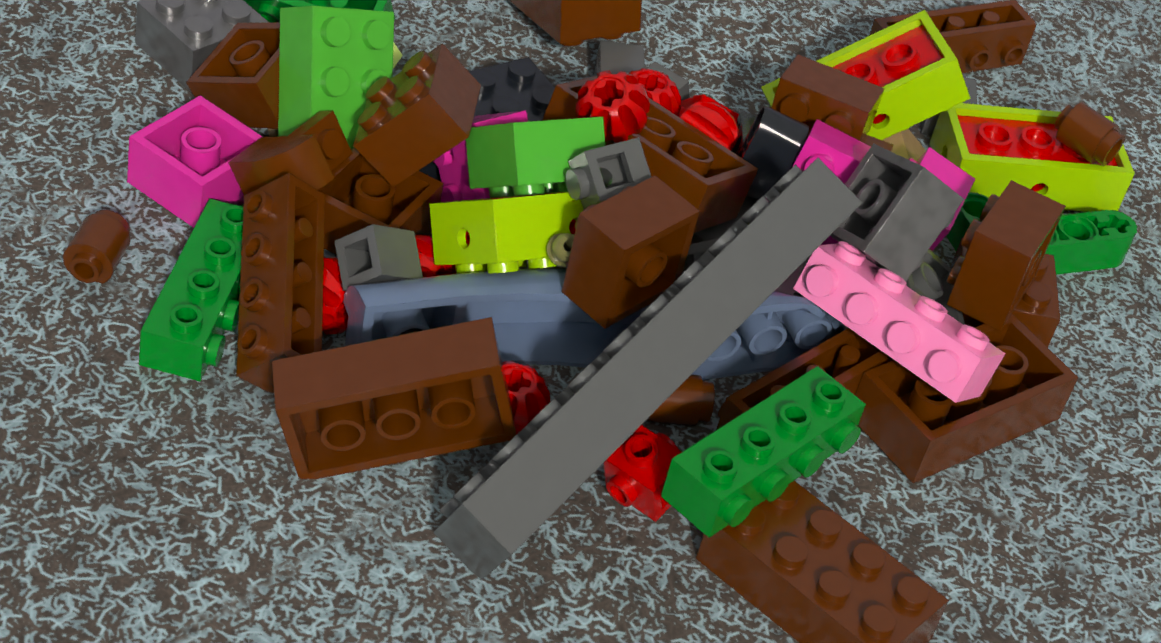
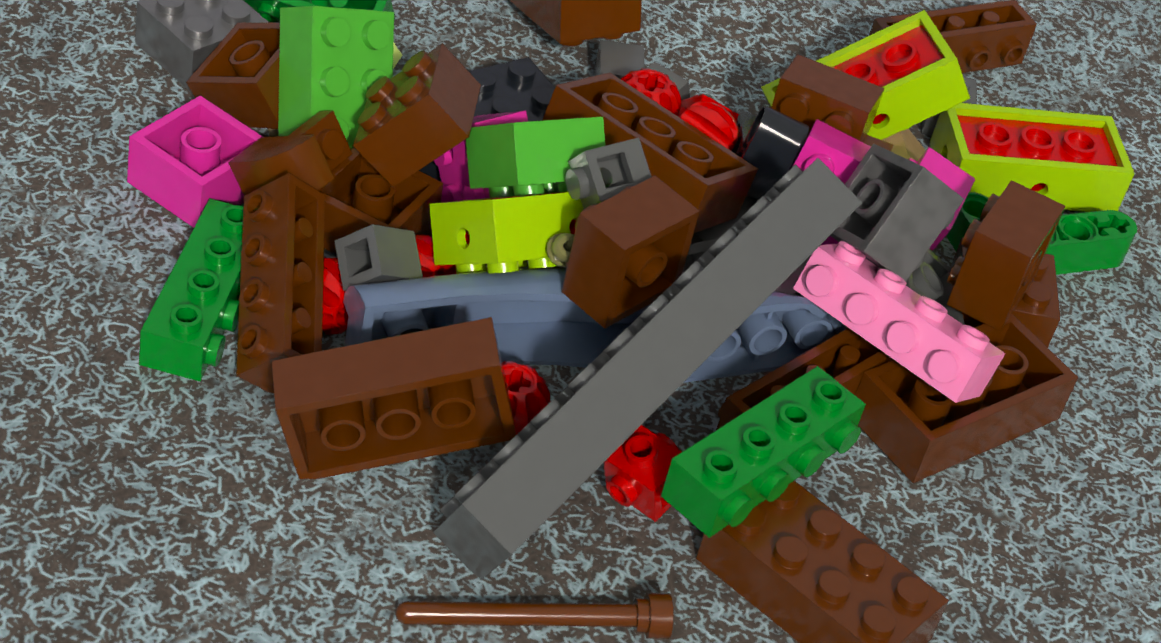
(97, 247): reddish brown brick -> none
(618, 101): red piece -> none
(646, 615): none -> reddish brown piece
(687, 404): reddish brown brick -> none
(1089, 133): reddish brown brick -> none

